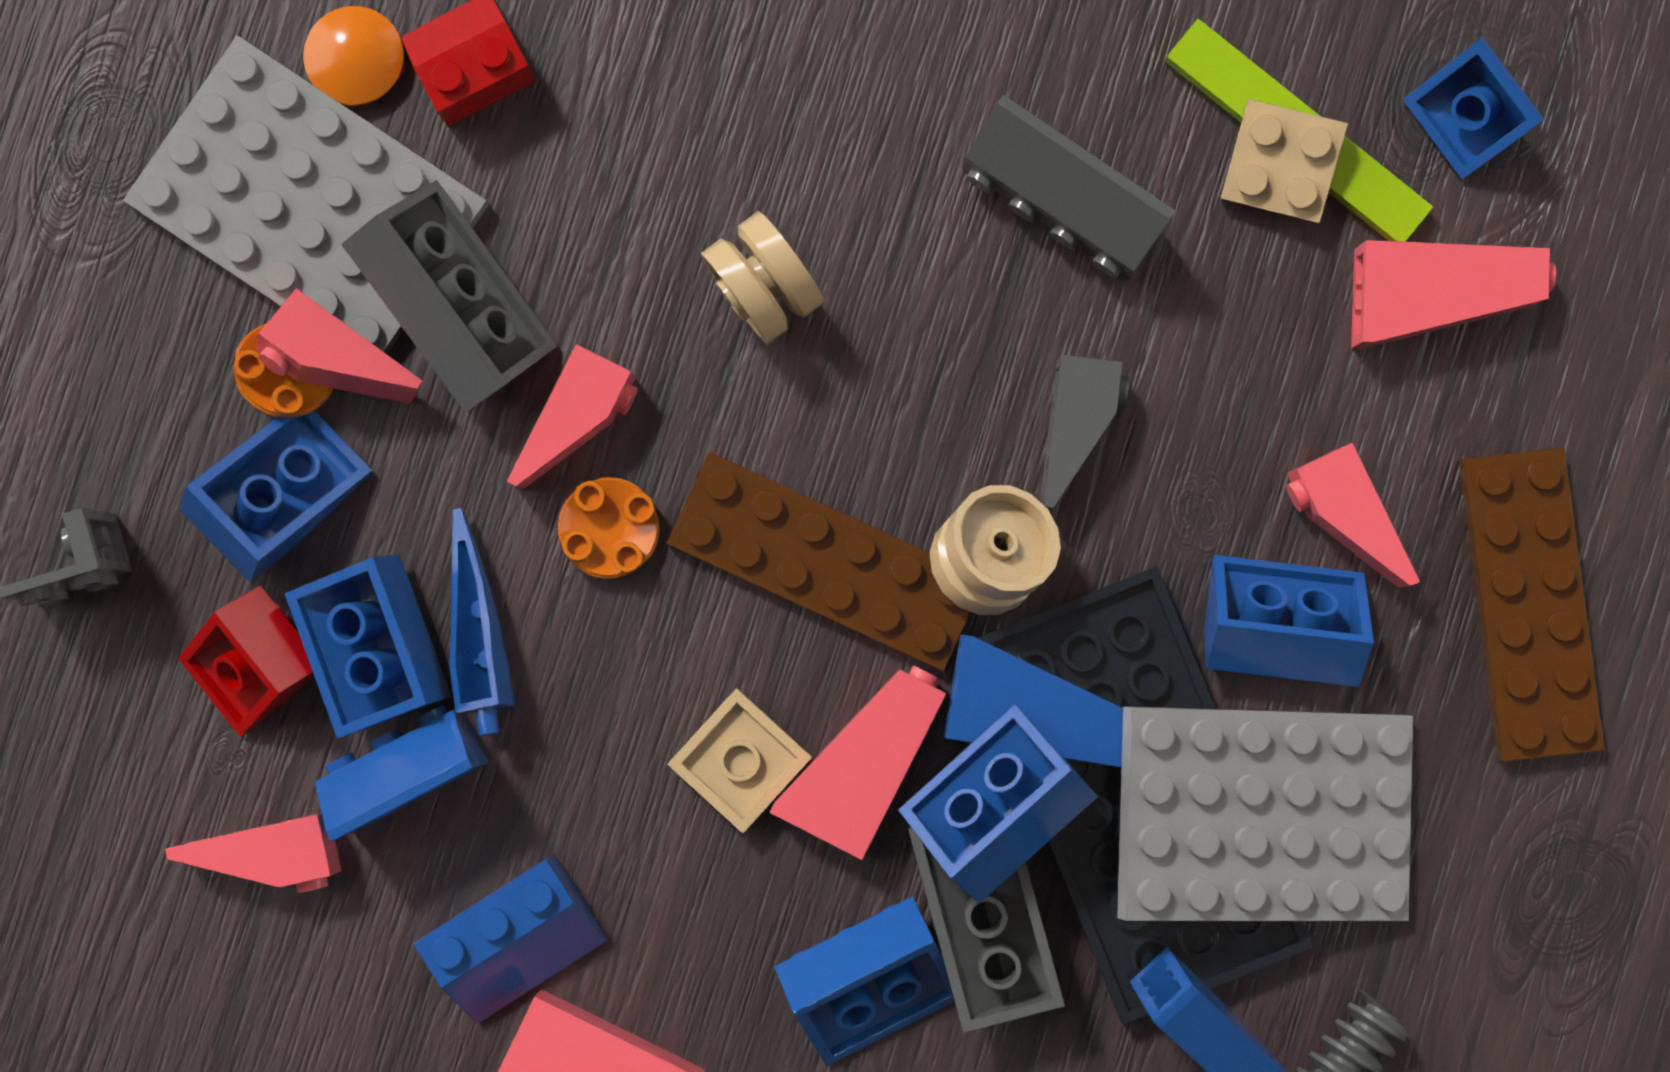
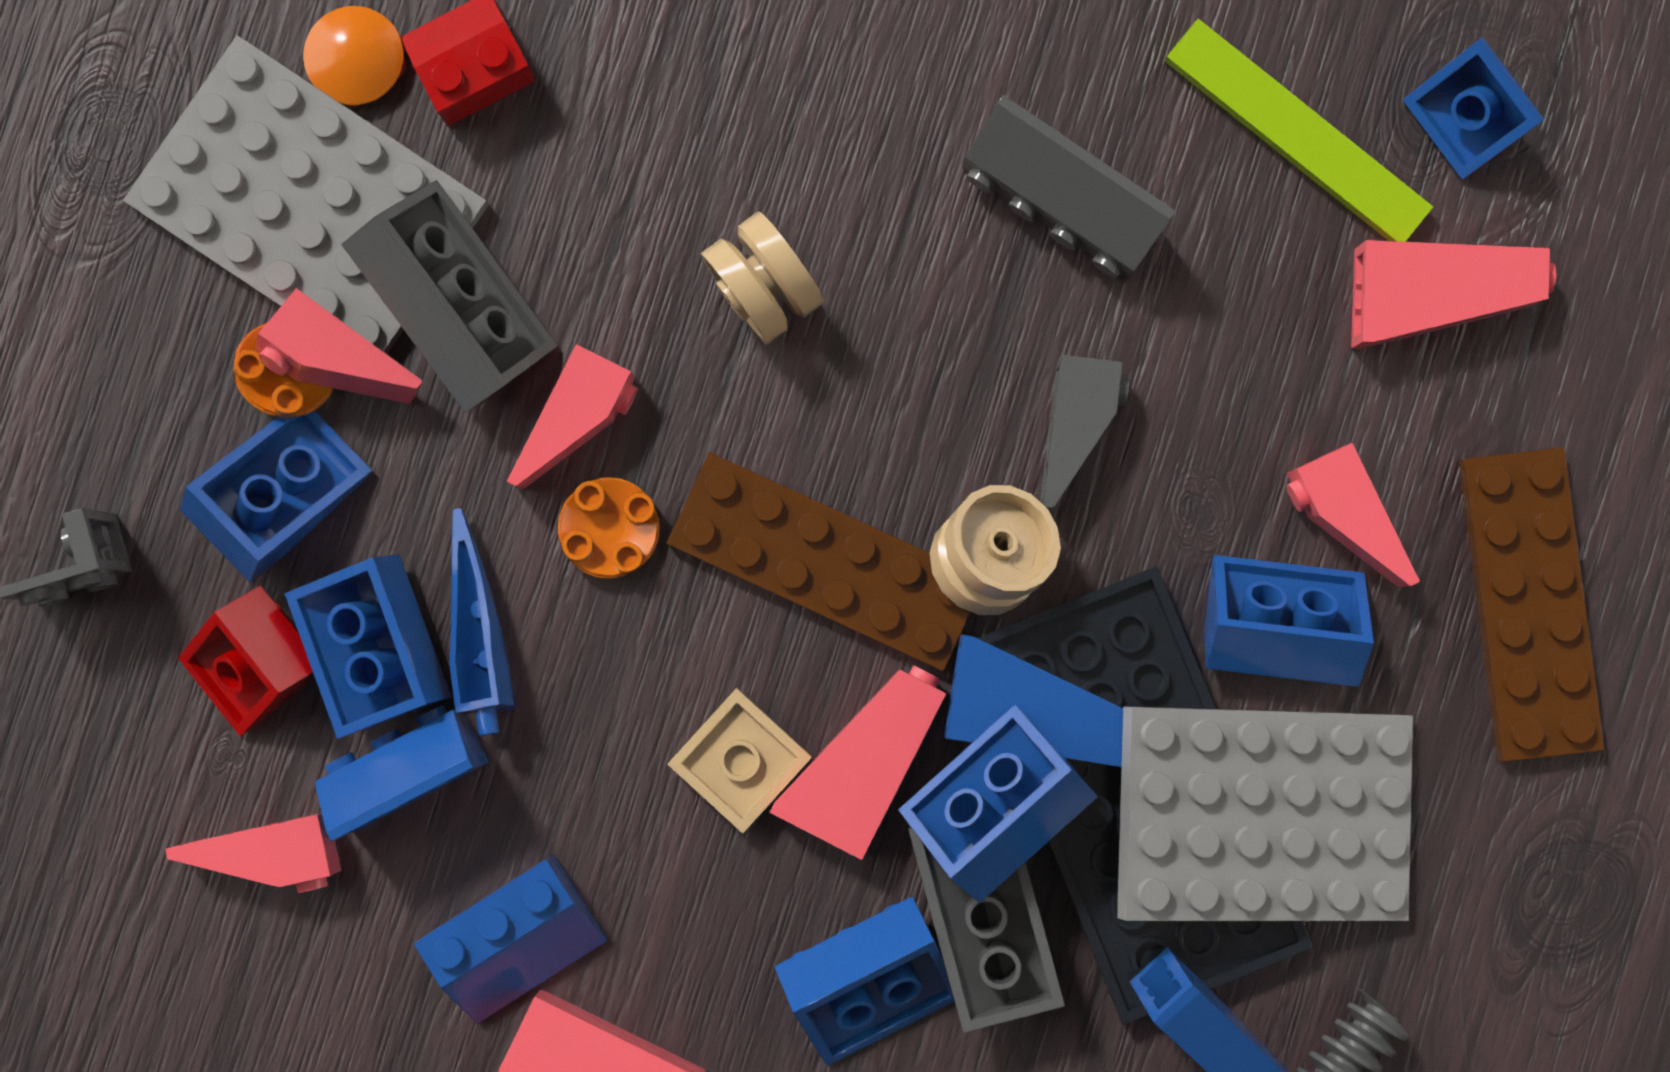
(1284, 160): tan plate -> none

